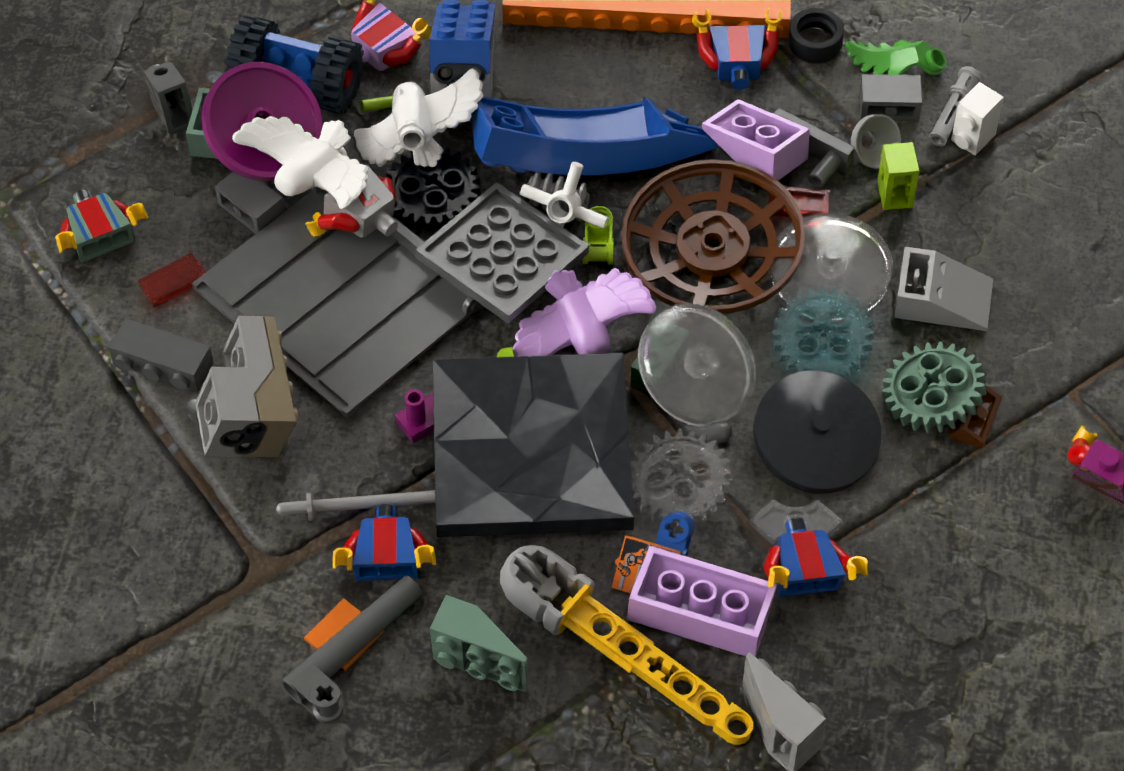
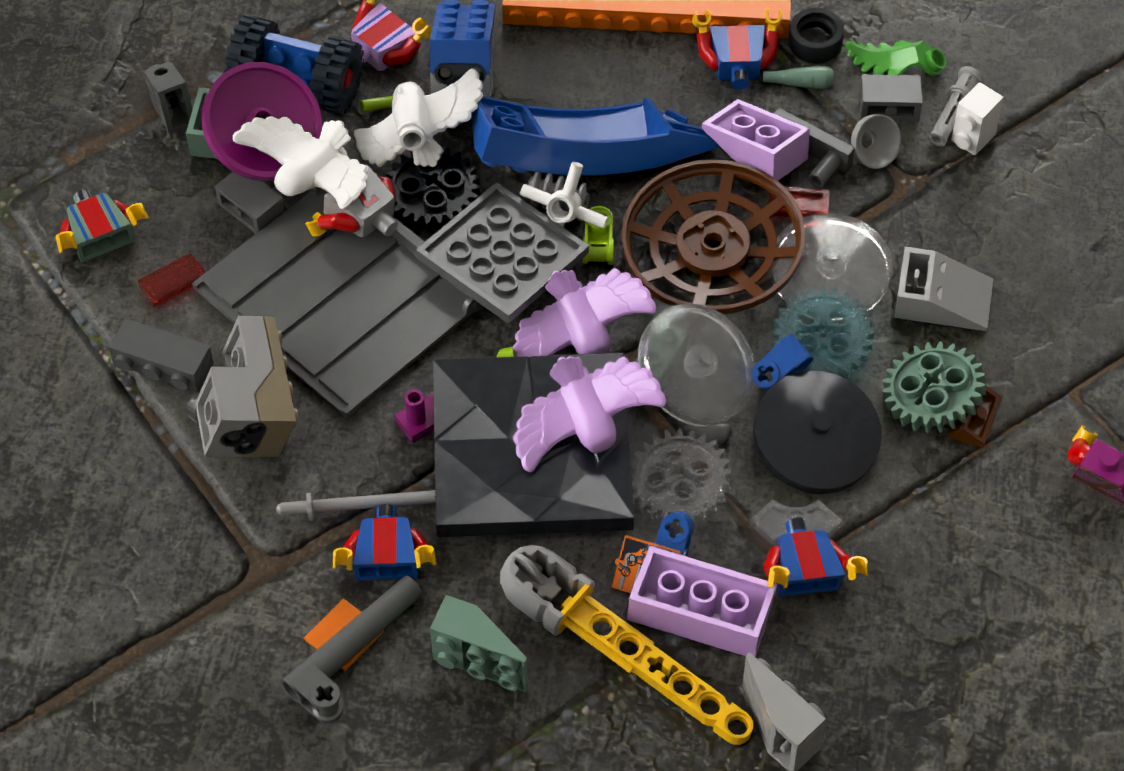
(583, 407): none -> lavender animal
(783, 360): none -> blue piece
(808, 77): none -> sand green piece
(898, 175): lime brick -> none

